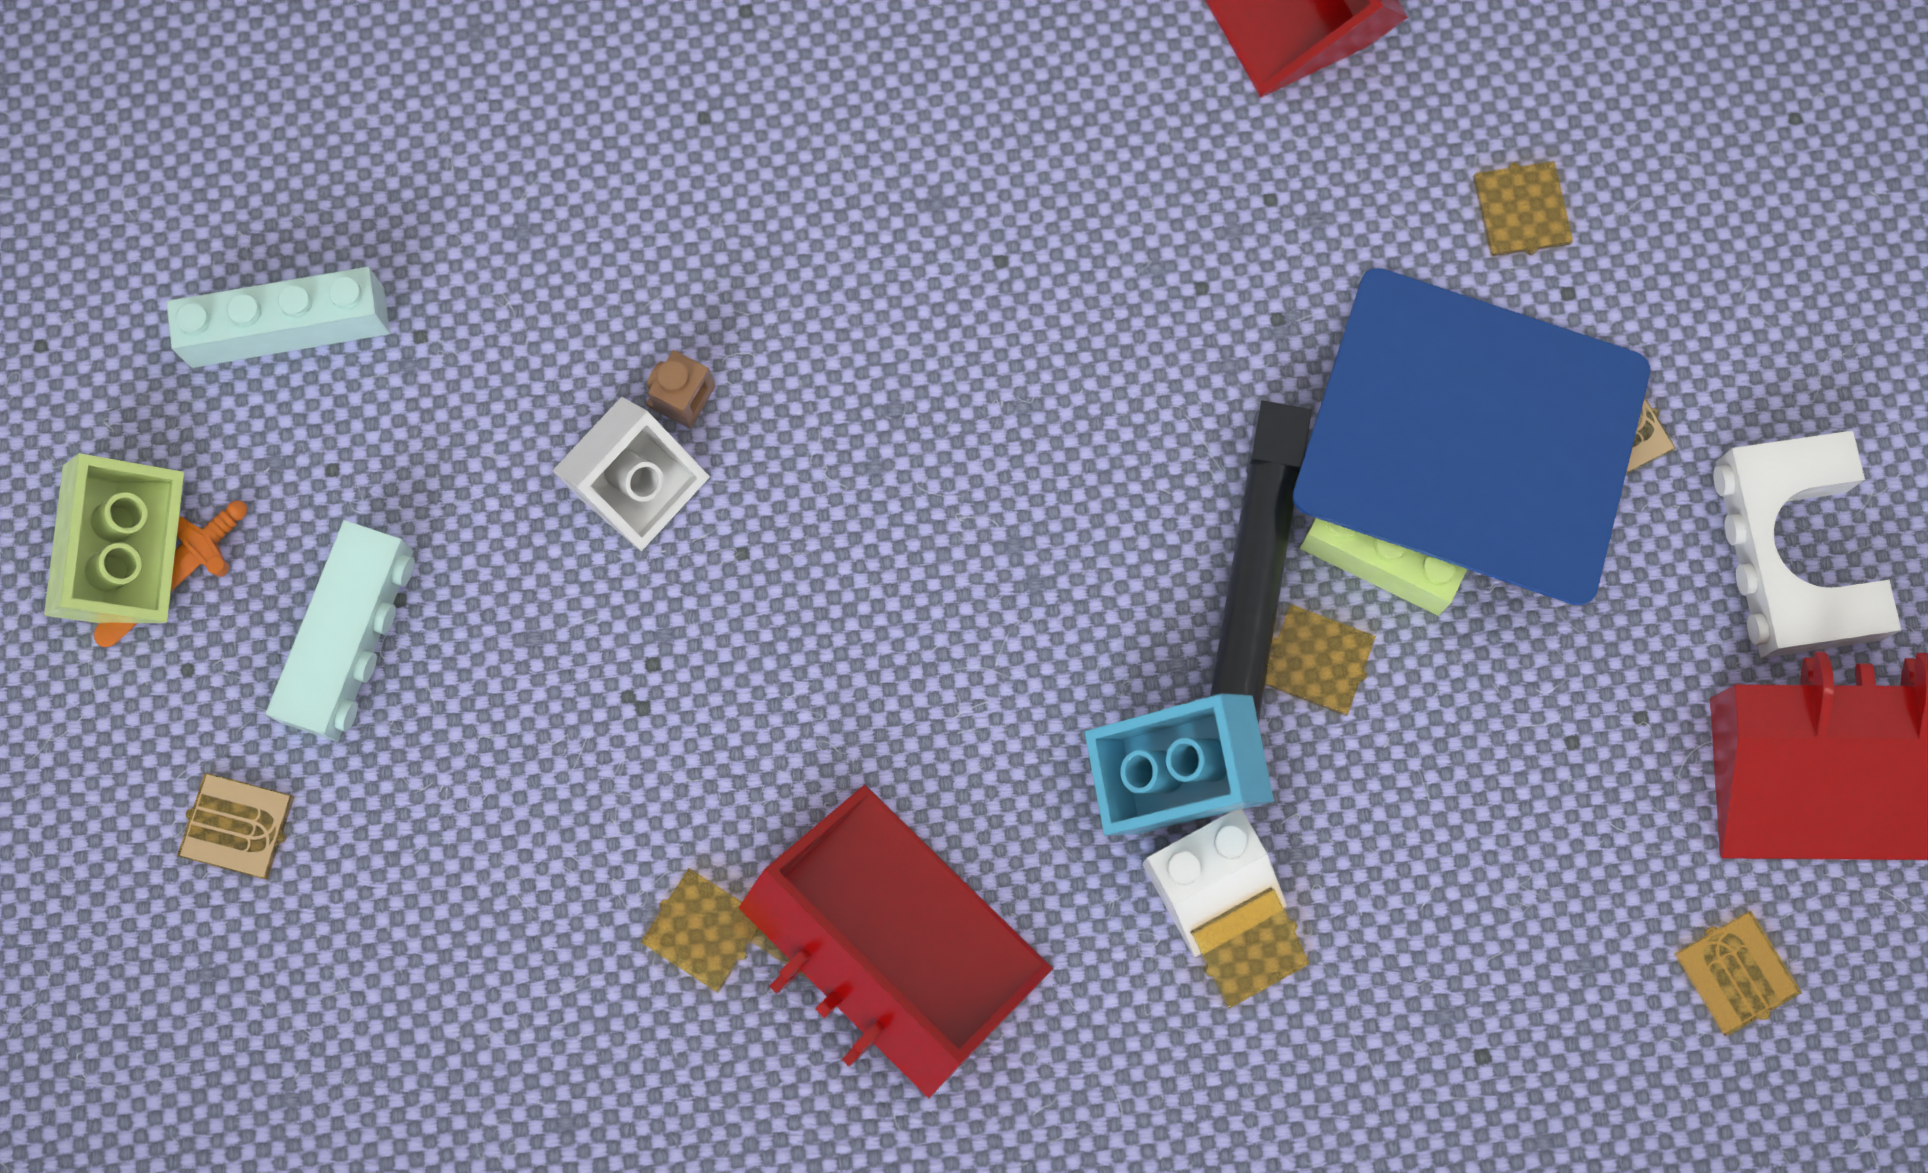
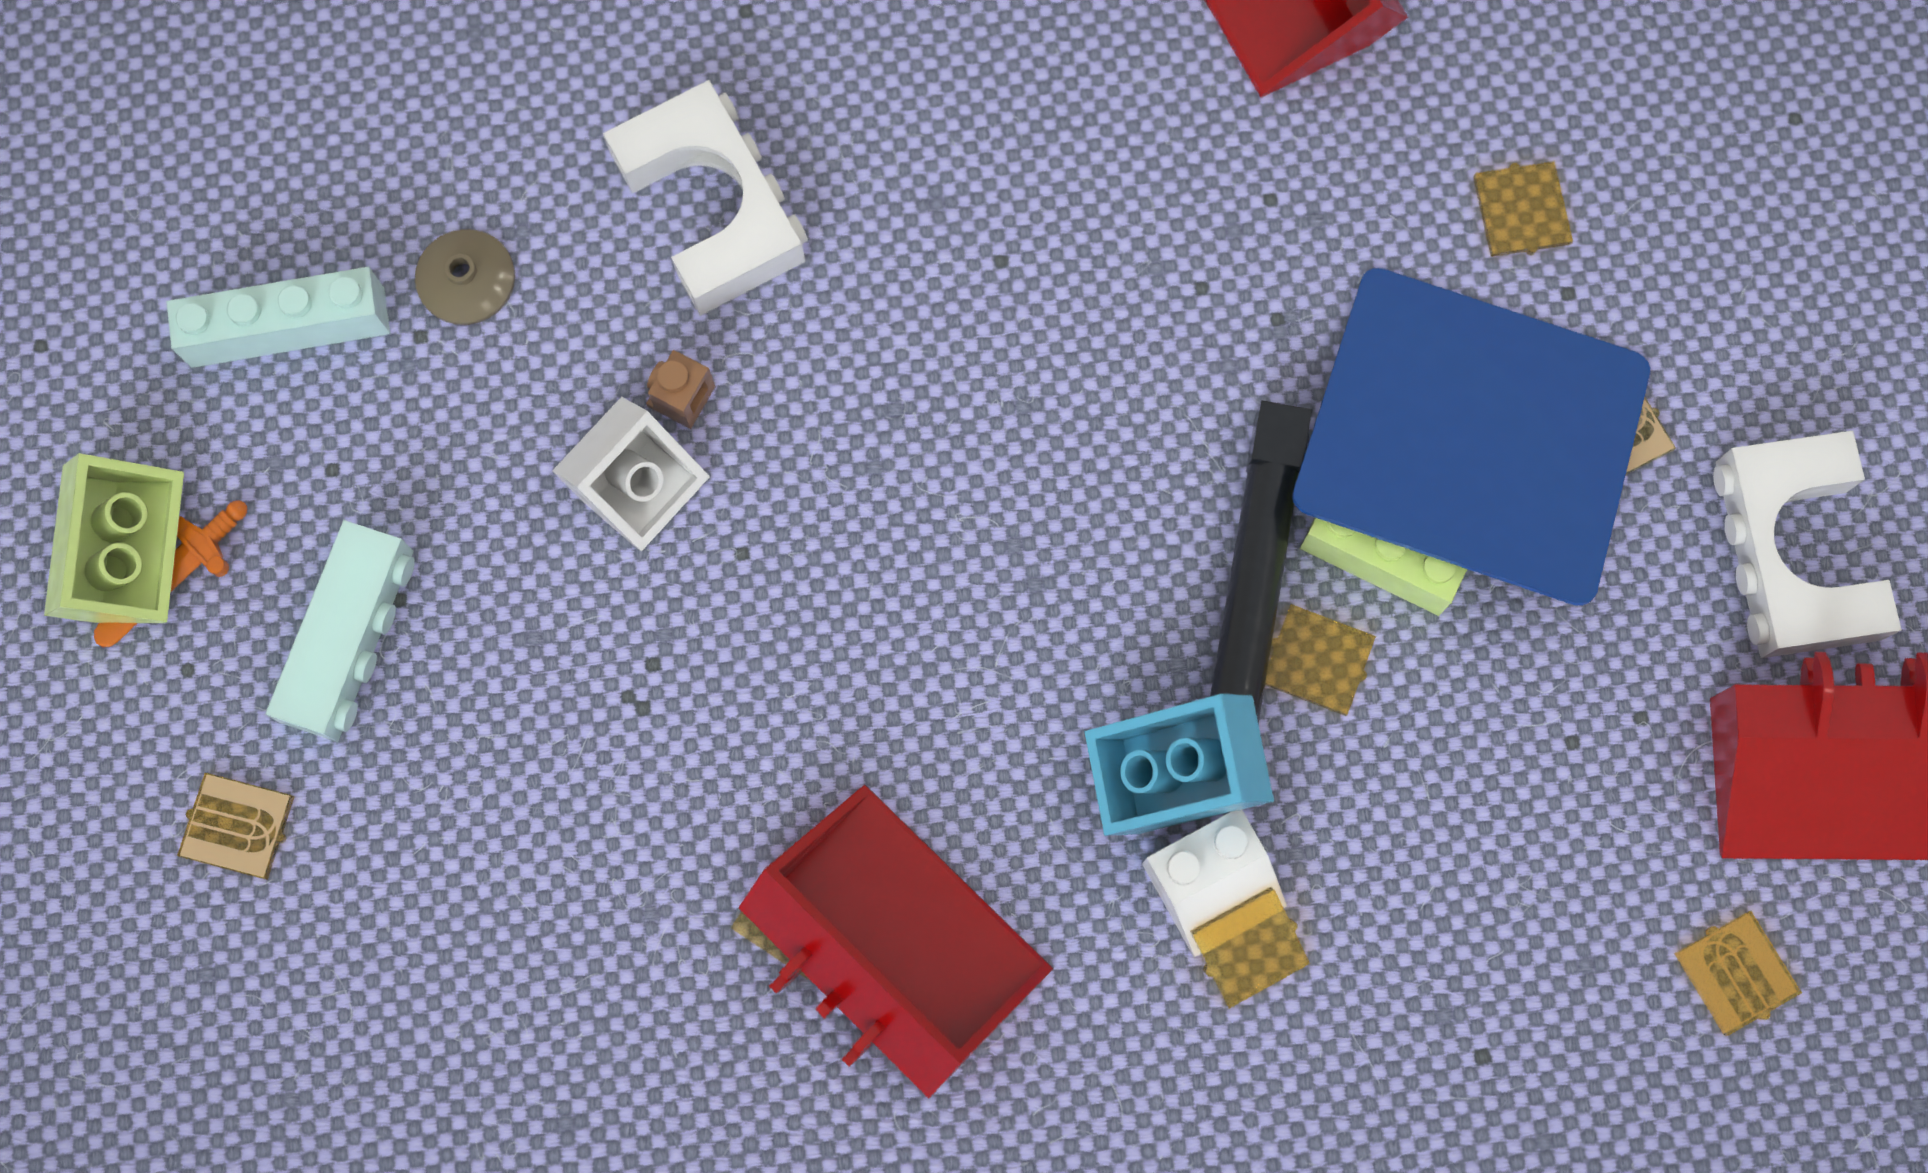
(471, 296): none -> dark tan dish
(701, 132): none -> white arch
(701, 930): clear yellow piece -> none

